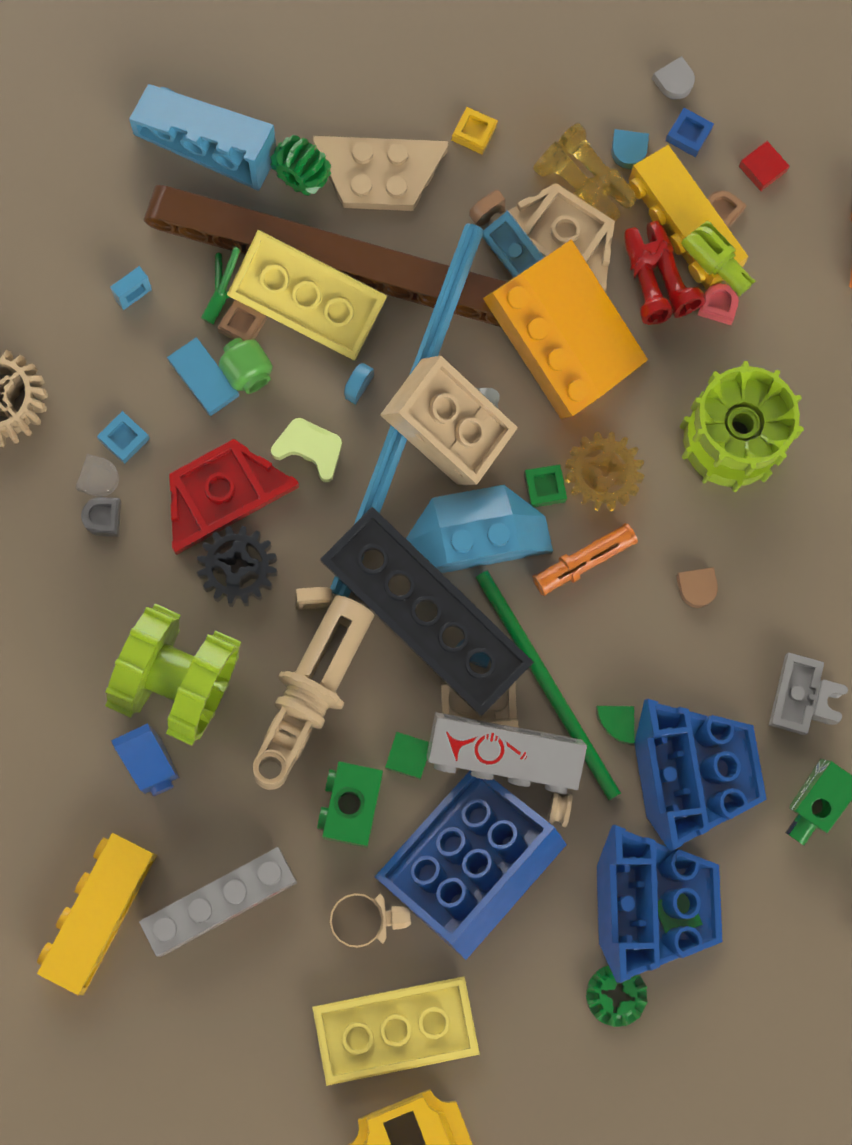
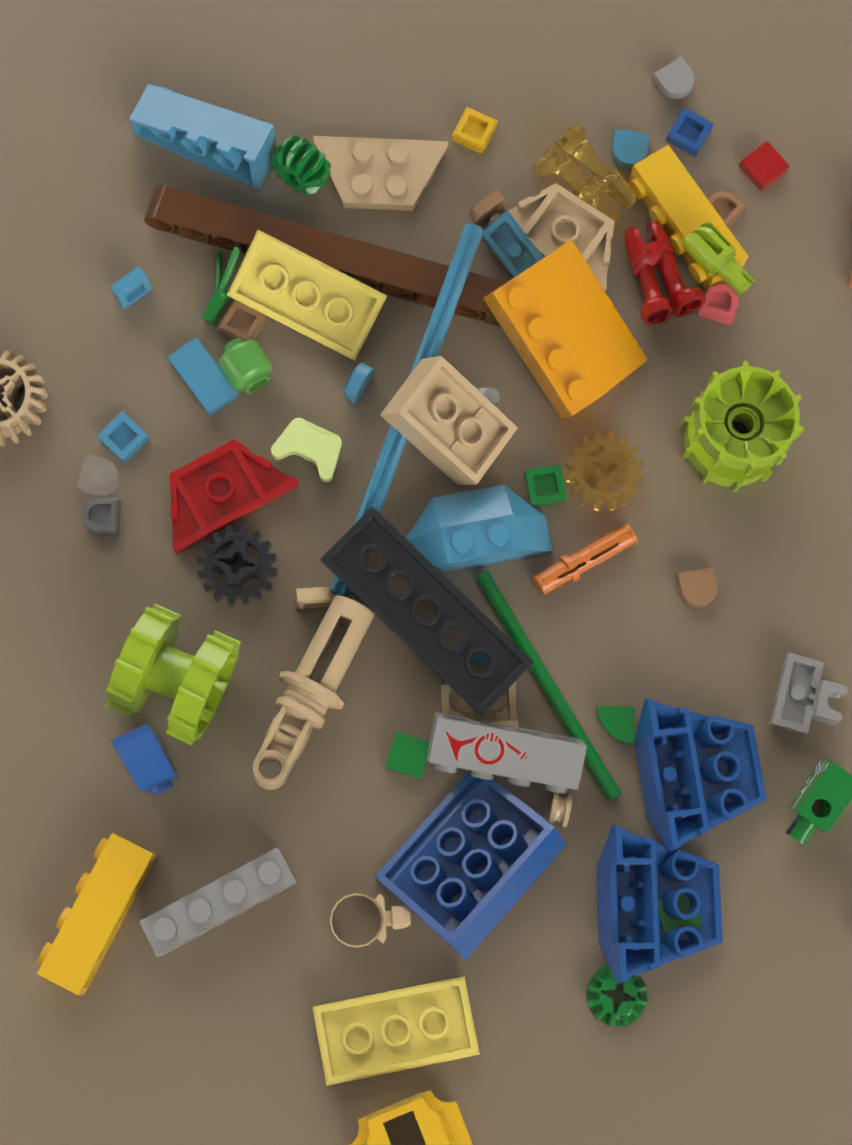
(355, 827): green brick -> none

